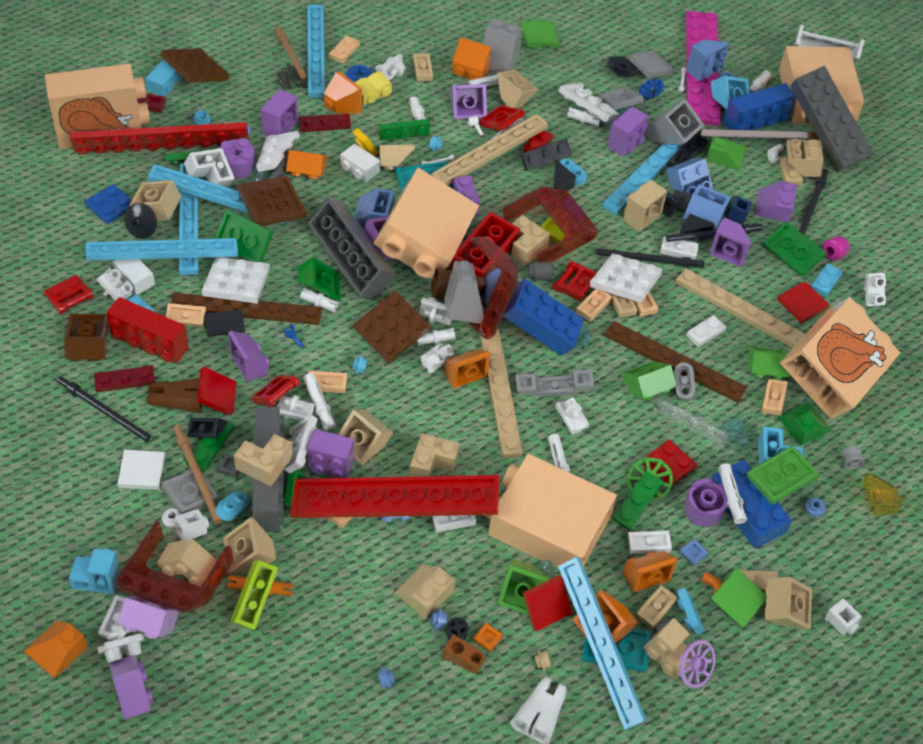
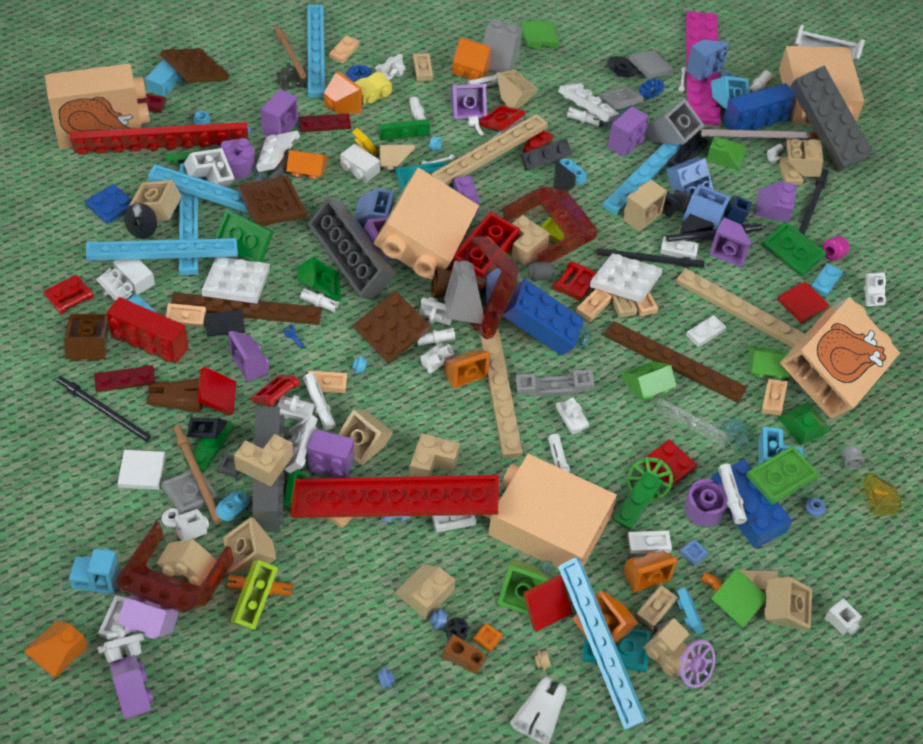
(684, 382): light grey plate -> none

